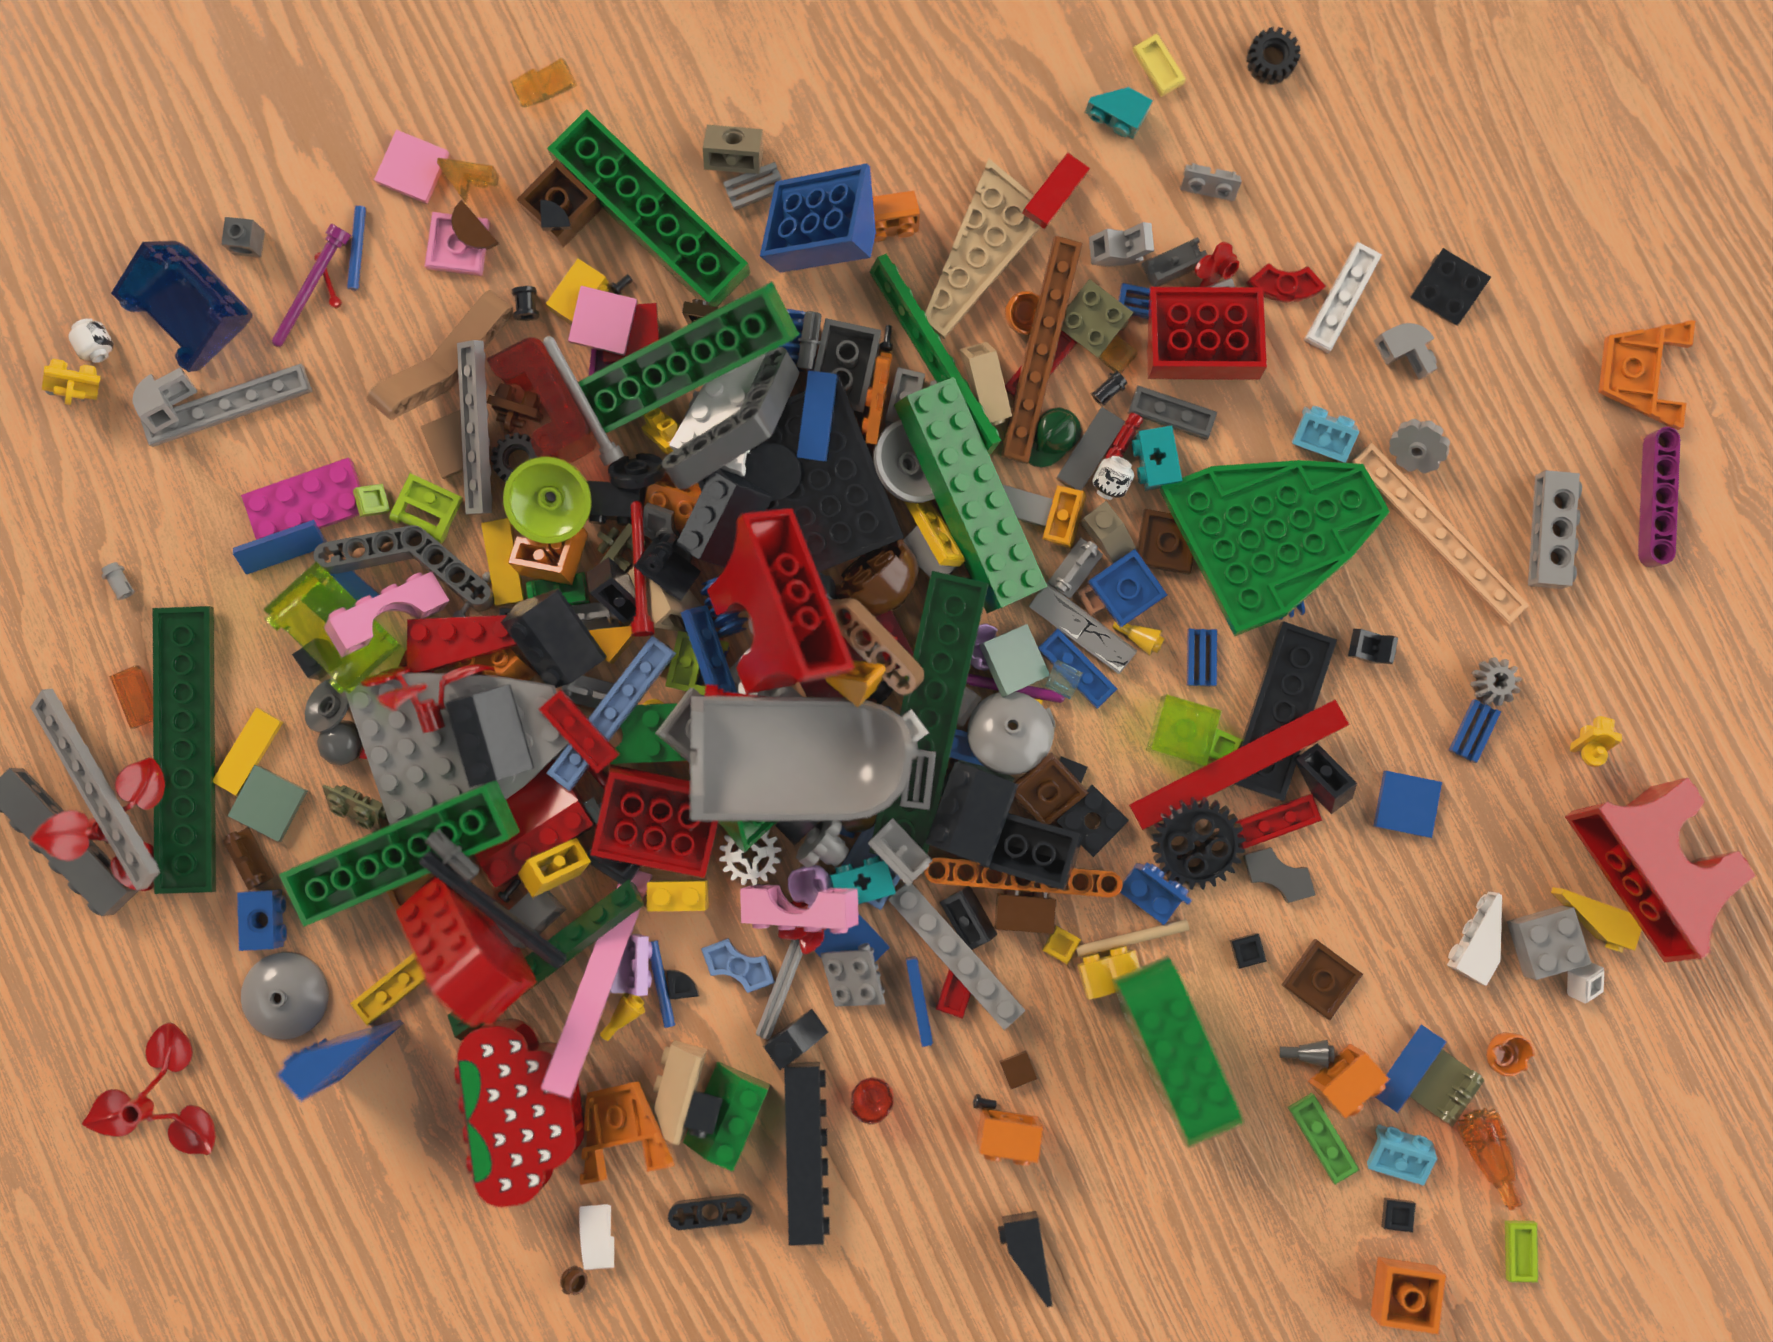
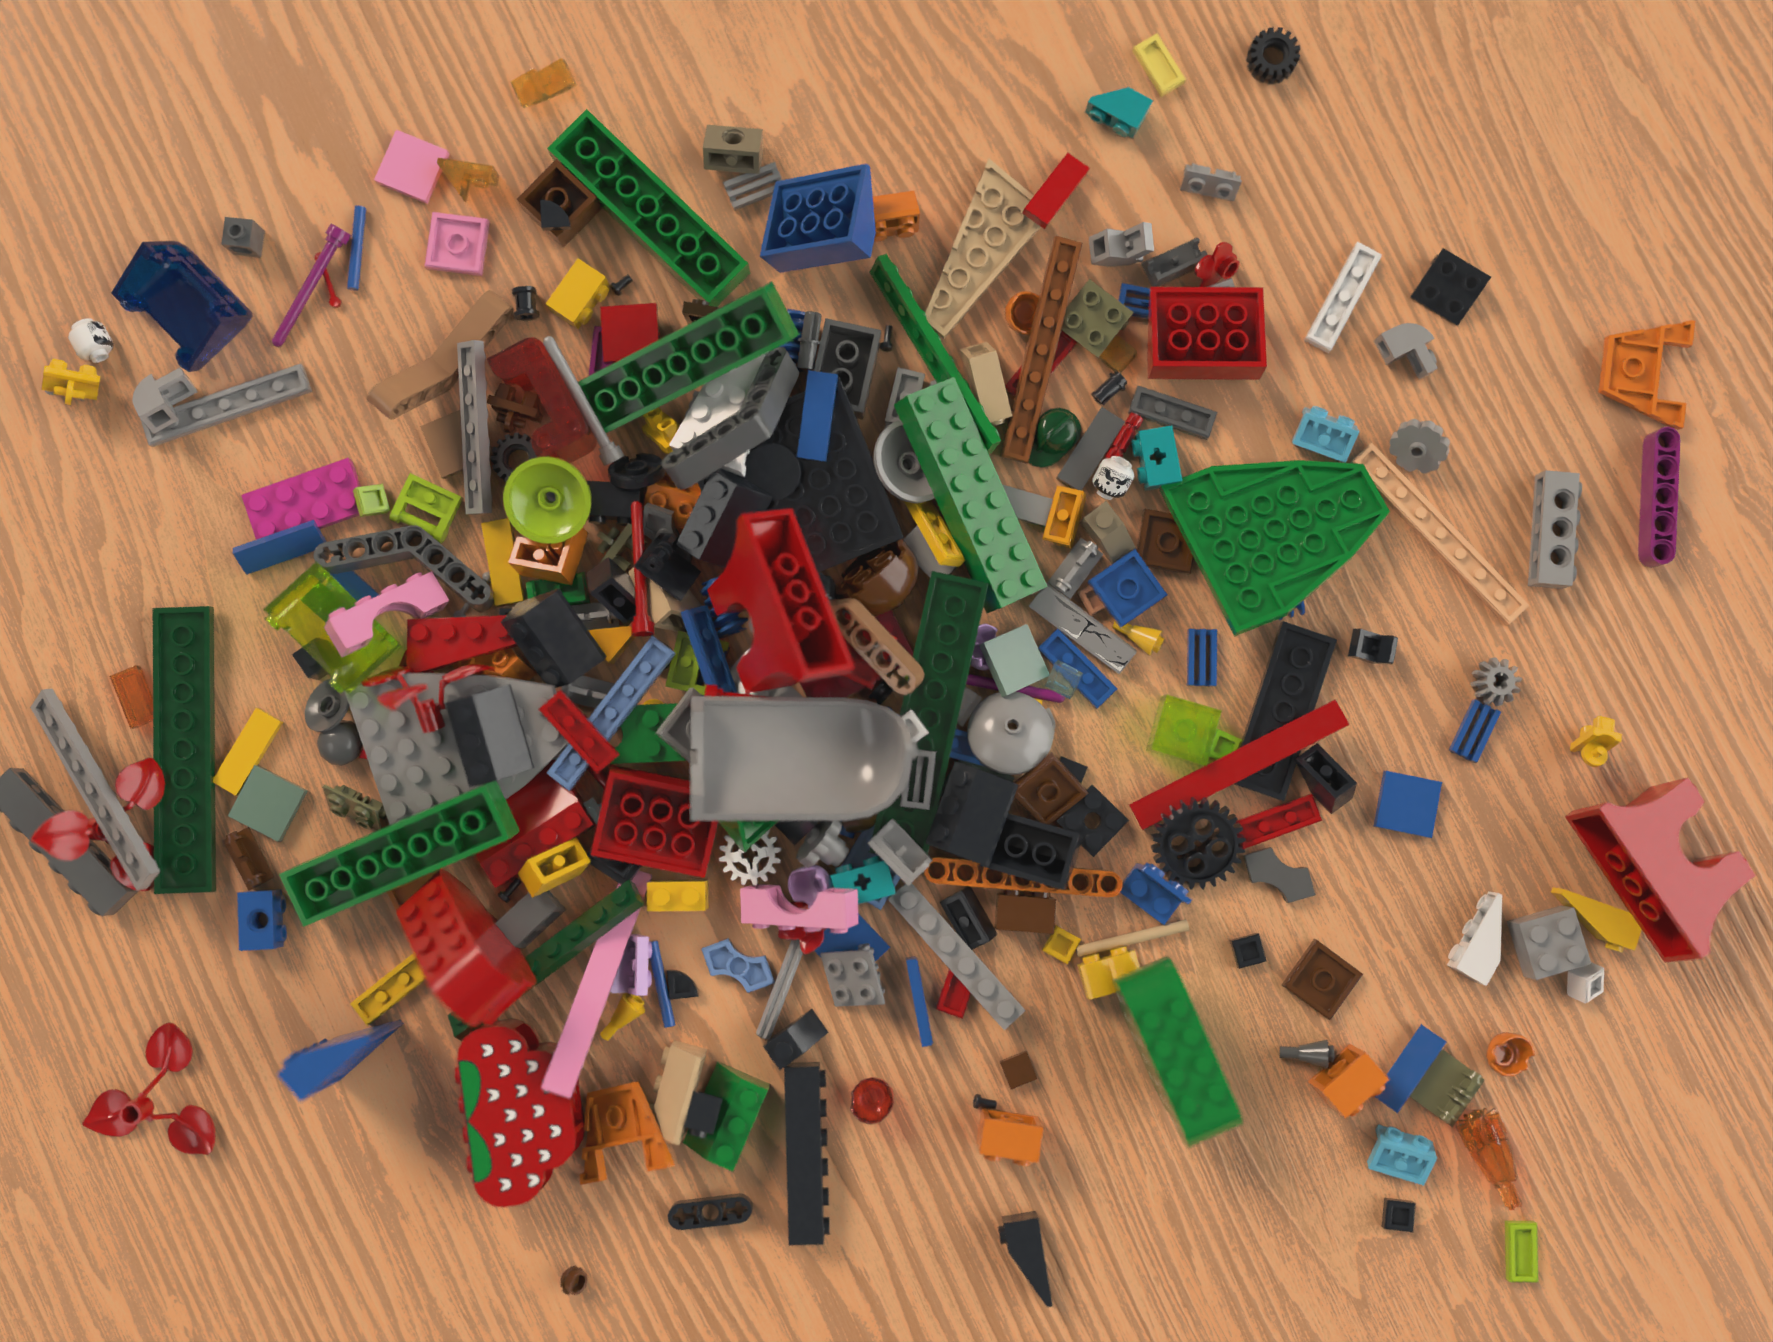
(117, 580): light grey pin -> none
(302, 993): light grey dish -> none
(452, 855): dark grey axle -> none
(470, 229): reddish brown tile -> none
(493, 910): black axle -> none
(596, 1237): white slope -> none
(602, 320): bright pink tile -> none
(859, 682): light orange slope -> none
(876, 398): orange wing -> none
(1287, 286): red tile -> none
(1323, 1138): bright green tile -> none
(1408, 1295): orange brick -> none

